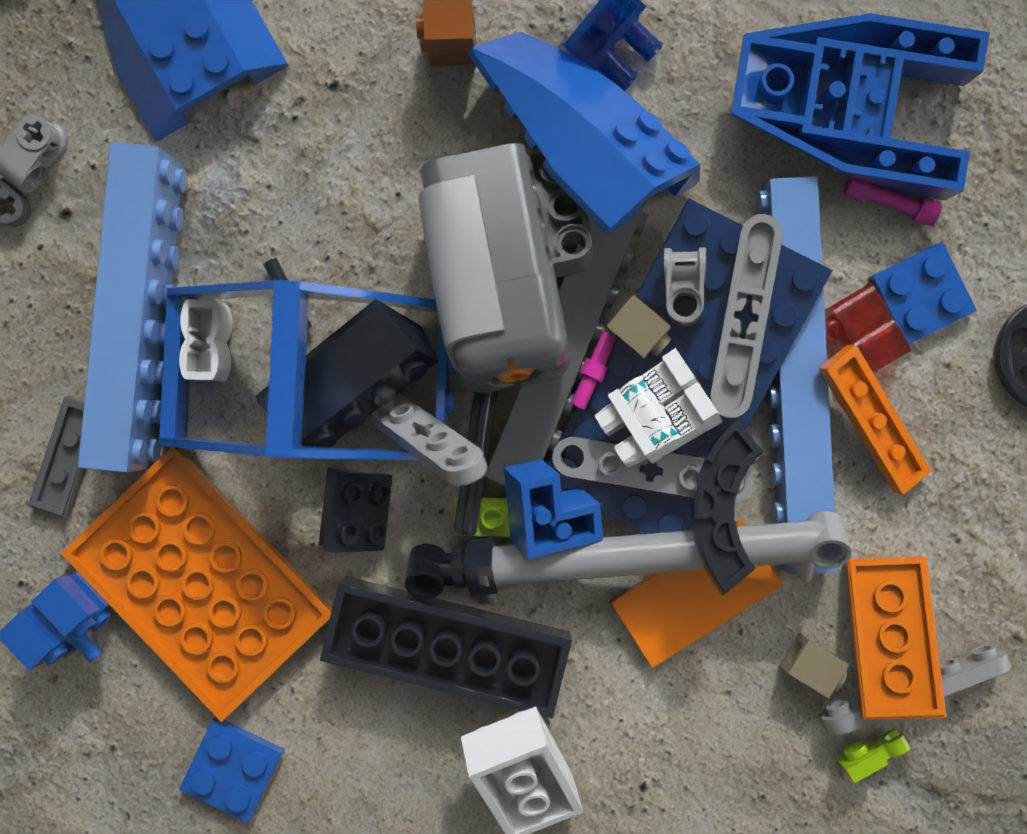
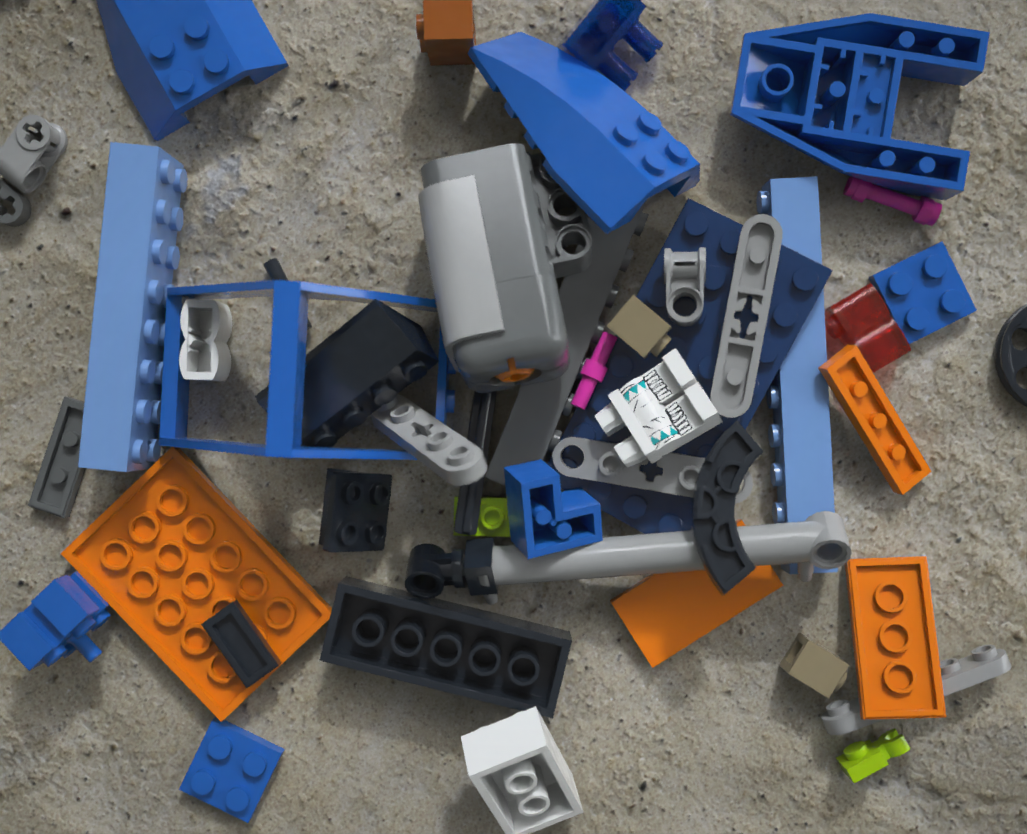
(241, 643): none -> black tile

